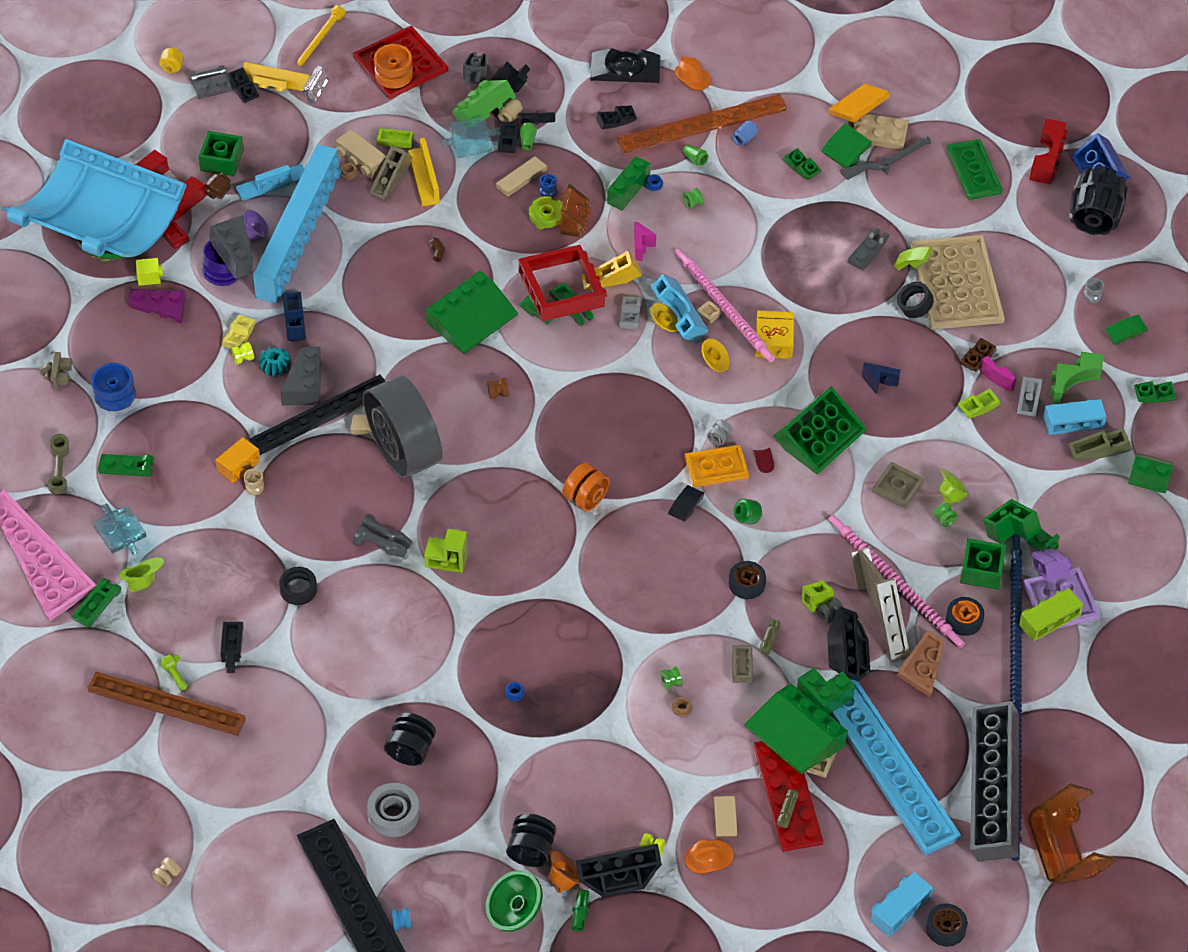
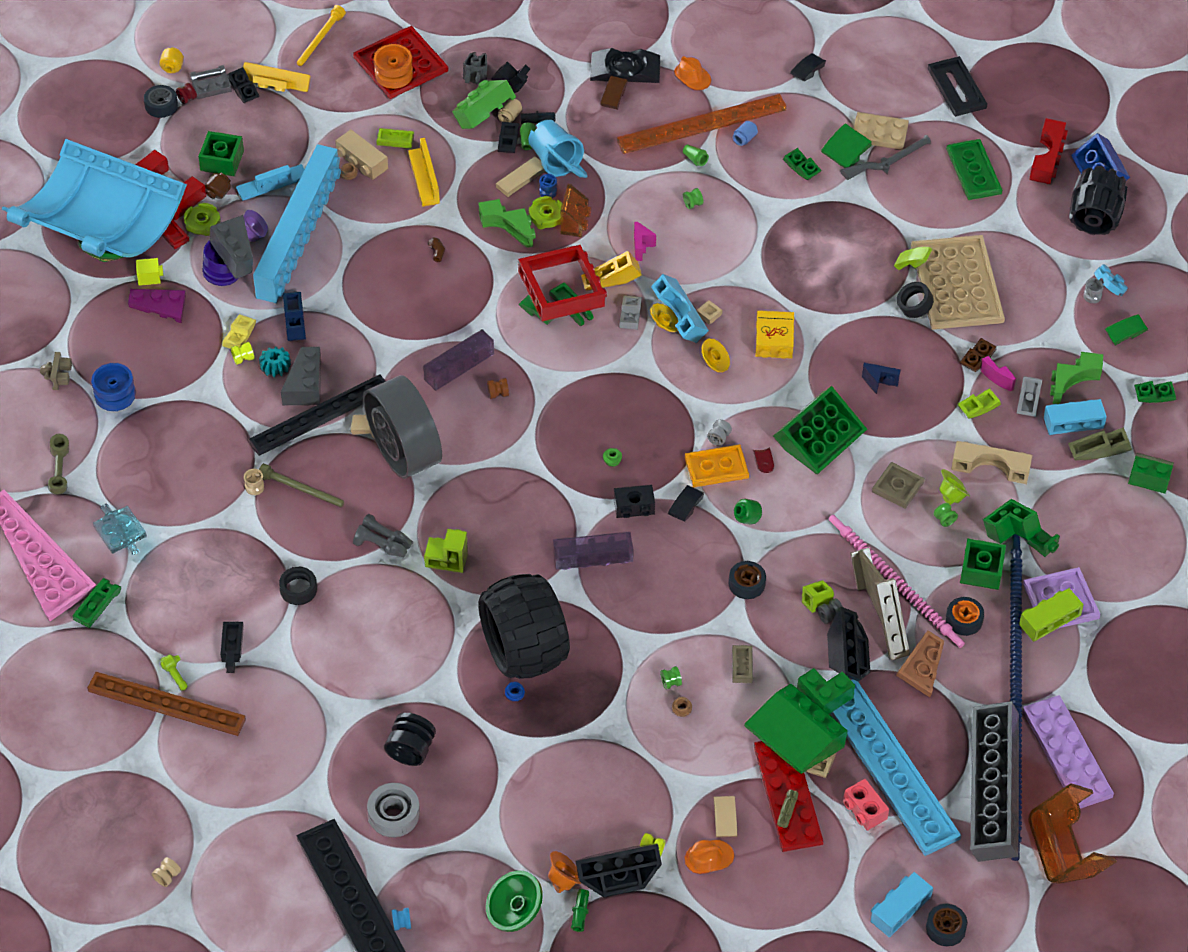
(126, 465): green plate -> none
(142, 574): lime piece -> none
(160, 101): none -> black wheel
(186, 93): none -> dark red wheel
(197, 226): none -> lime plate
(238, 460): light orange brick -> none
(268, 473): none -> olive piece
(315, 84): clear plate -> none
(391, 172): dark tan slope -> none
(458, 359): none -> clear purple brick
(470, 137): clear light blue plate -> none
(470, 312): green slope -> none
(514, 222): none -> bright green arch
(524, 626): none -> black tyre
(531, 840): black wheel -> none
(557, 149): none -> medium azure piece
(586, 487): orange wheel -> none
(593, 550): none -> clear purple brick
(612, 461): none -> bright green plate
(613, 92): none -> reddish brown slope
(620, 116): black slope -> none
(628, 183): green brick -> none
(634, 501): none -> black brick
(654, 182): blue plate -> none
(727, 308): bright pink hose -> none
(769, 636): olive axle -> none
(806, 67): none -> black slope
(859, 103): light orange tile -> none
(868, 250): dark grey hinge -> none
(869, 803): none -> coral brick
(974, 97): none -> black piece
(1013, 464): none -> tan arch
(1051, 564): medium lavender brick -> none
(1067, 748): none -> lavender plate
(1112, 282): none -> medium azure plate

